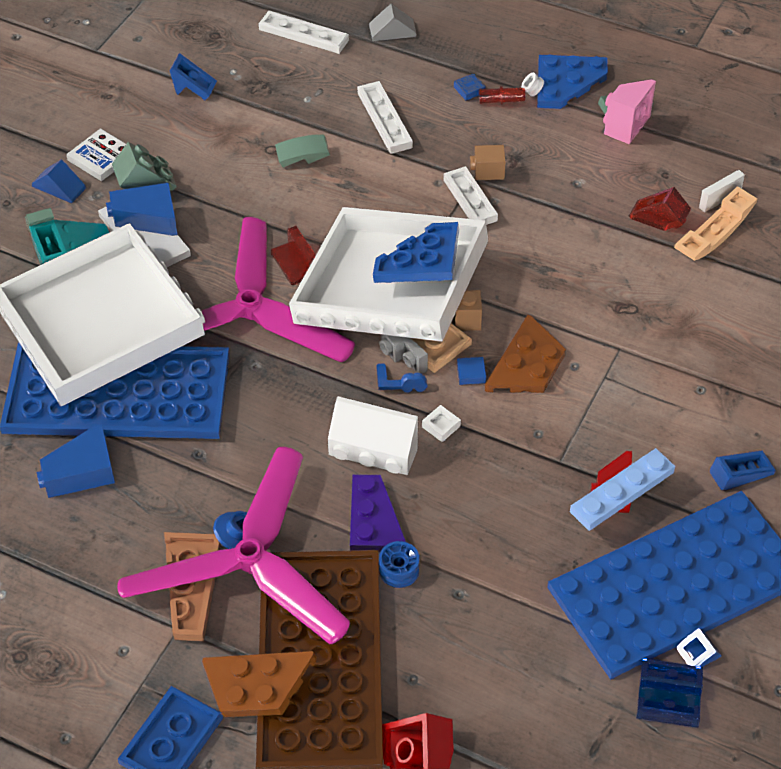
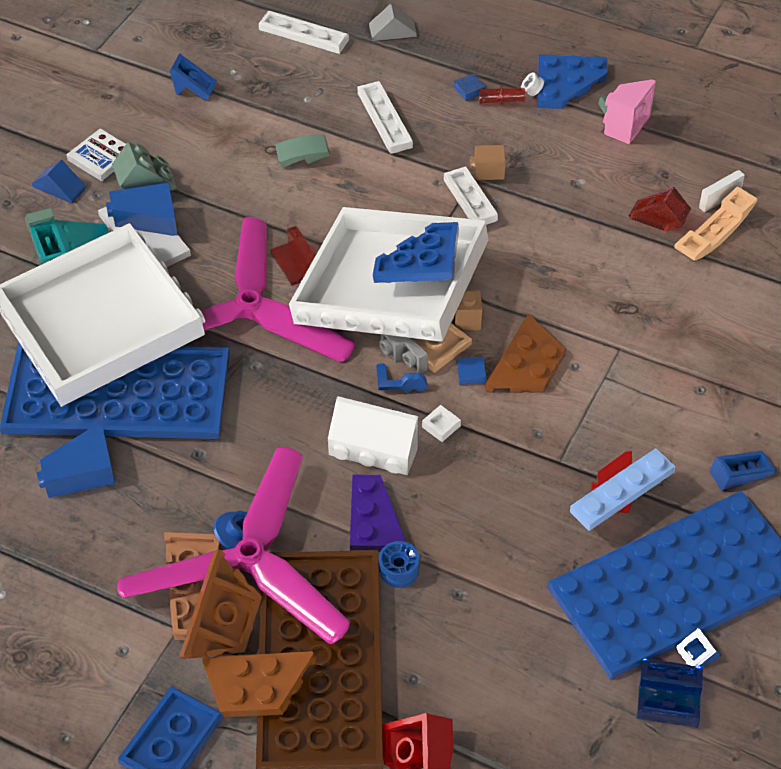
(222, 613): none -> dark orange wing

